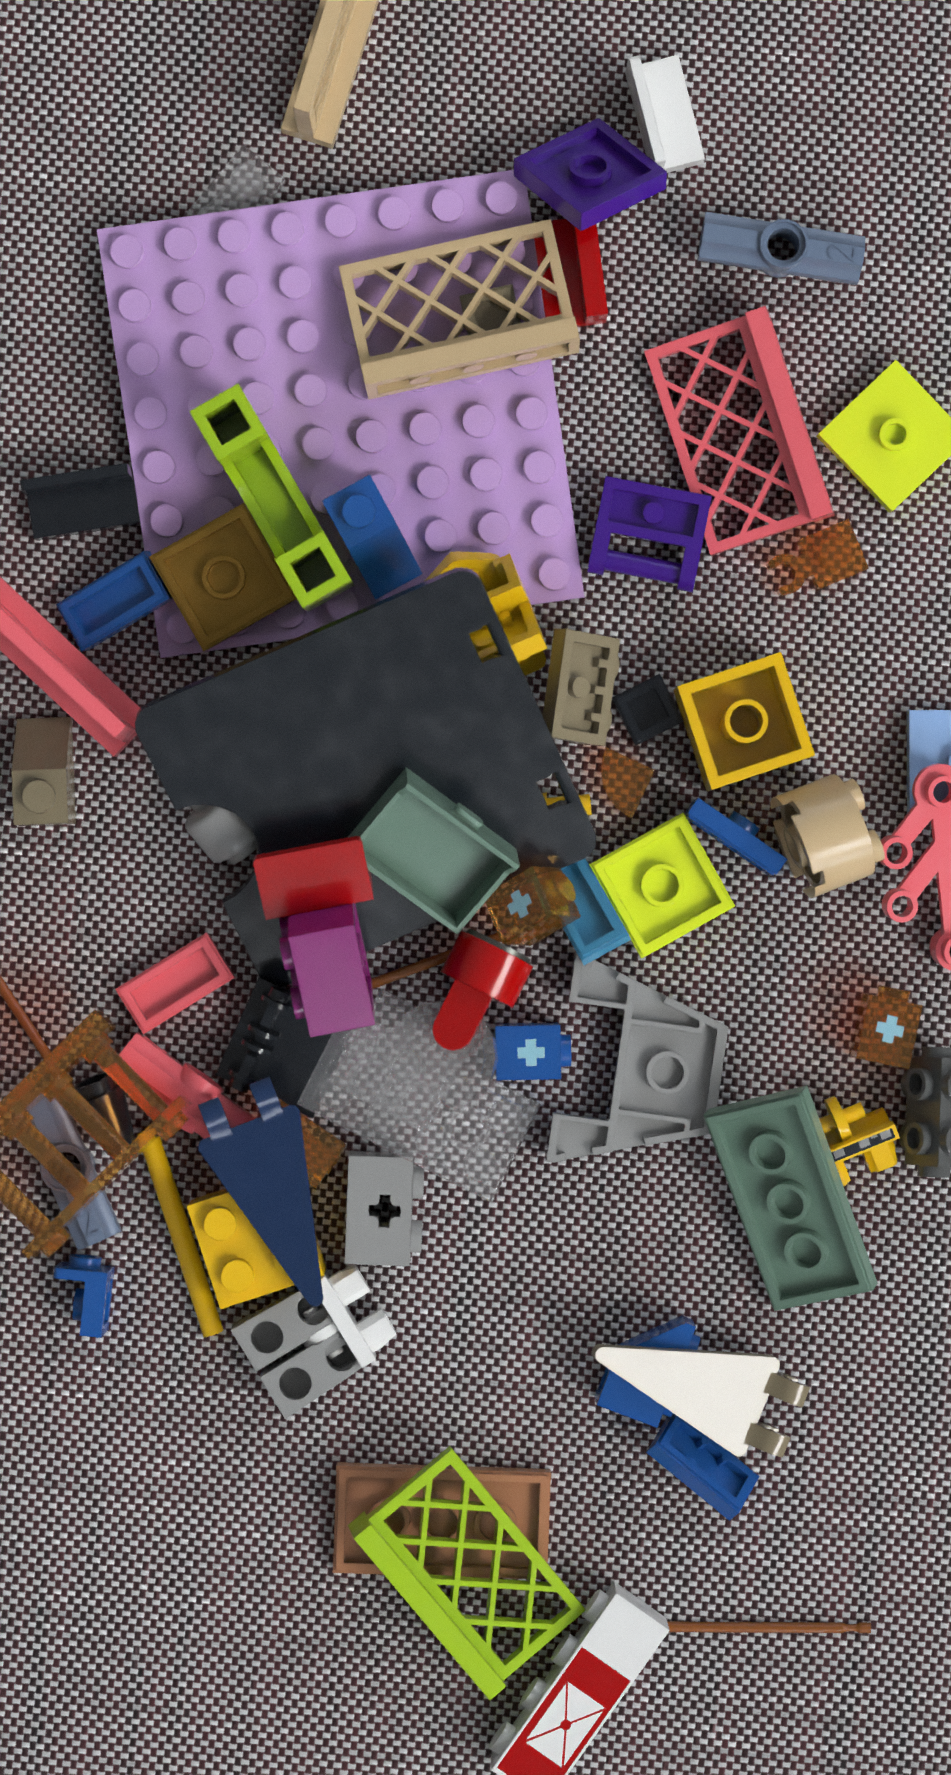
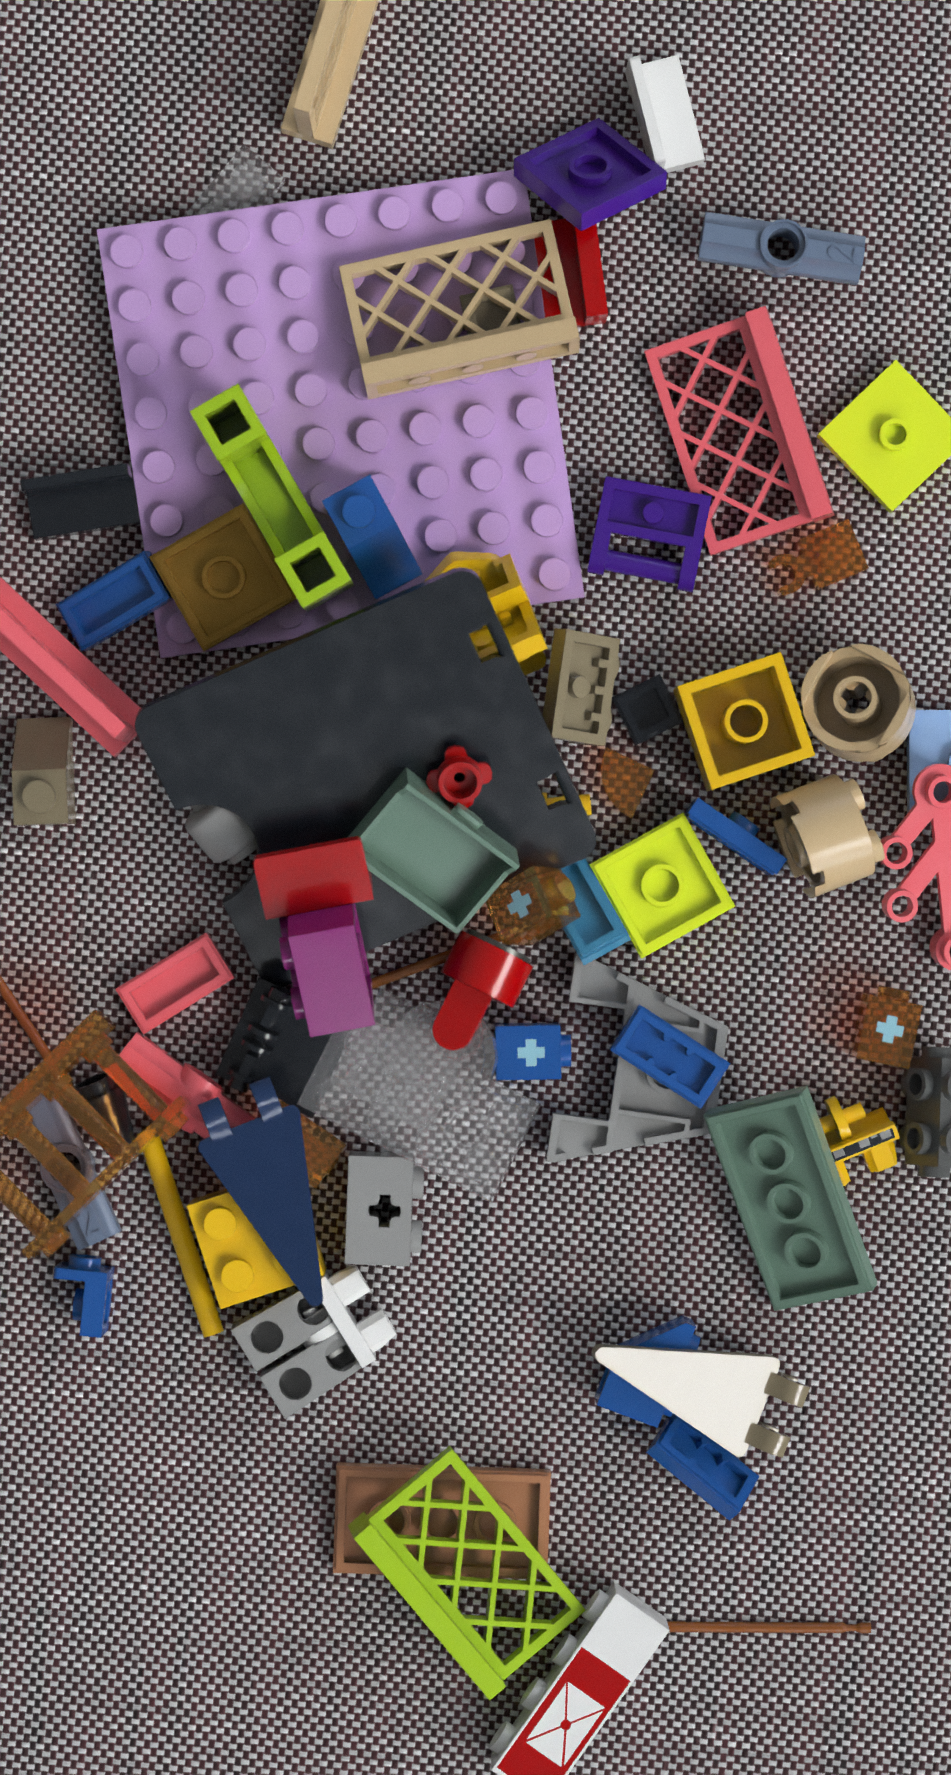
(462, 791): none -> red plate
(669, 1056): none -> blue plate
(848, 674): none -> tan brick

